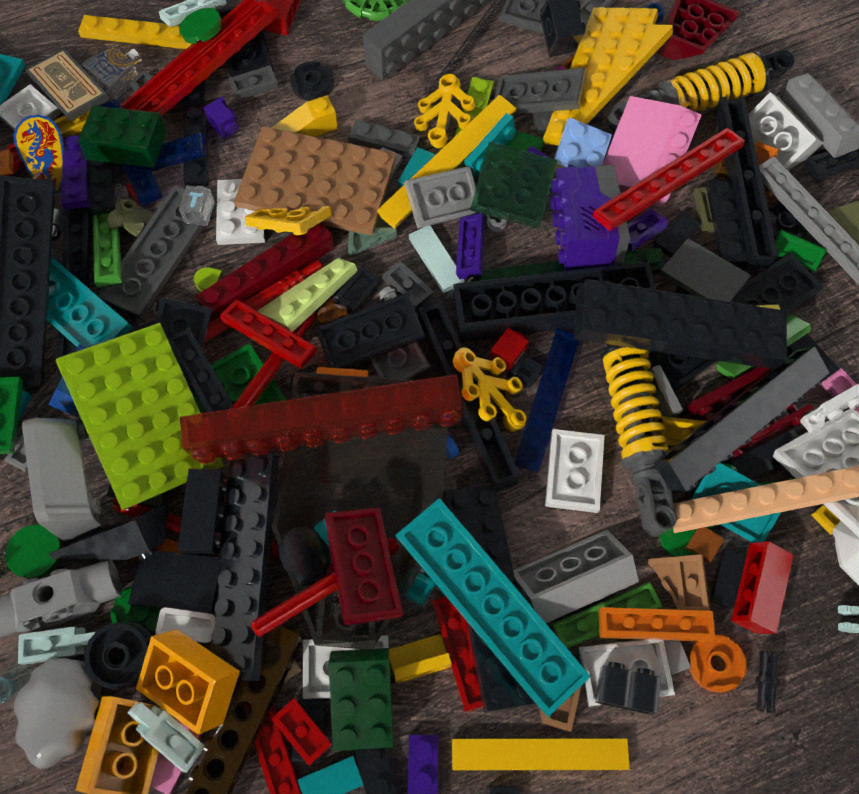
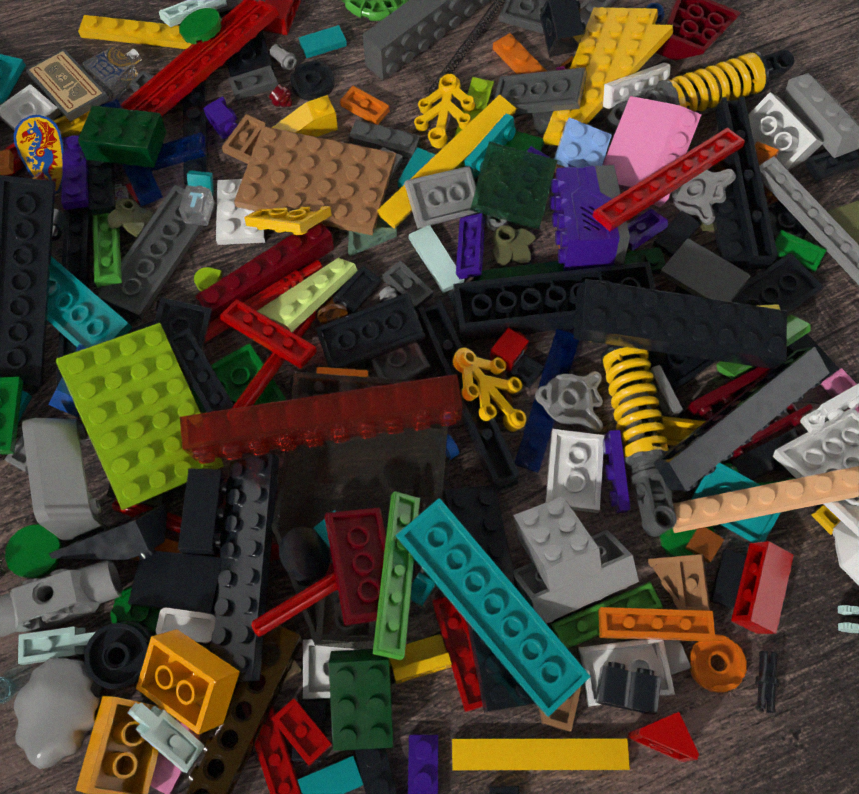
(198, 178): none -> teal tile
(243, 139): none -> medium nougat wing
(281, 96): none -> dark red plate
(287, 60): none -> light grey pin
(322, 41): none -> teal tile
(364, 105): none -> orange plate
(395, 581): none -> bright green tile
(514, 248): none -> olive plate
(516, 55): none -> orange plate
(557, 544): none -> light grey brick
(572, 399): none -> light grey tile
(616, 472): none -> dark purple plate
(634, 84): none -> white tile
(668, 737): none -> red slope
(702, 192): none -> light grey tile

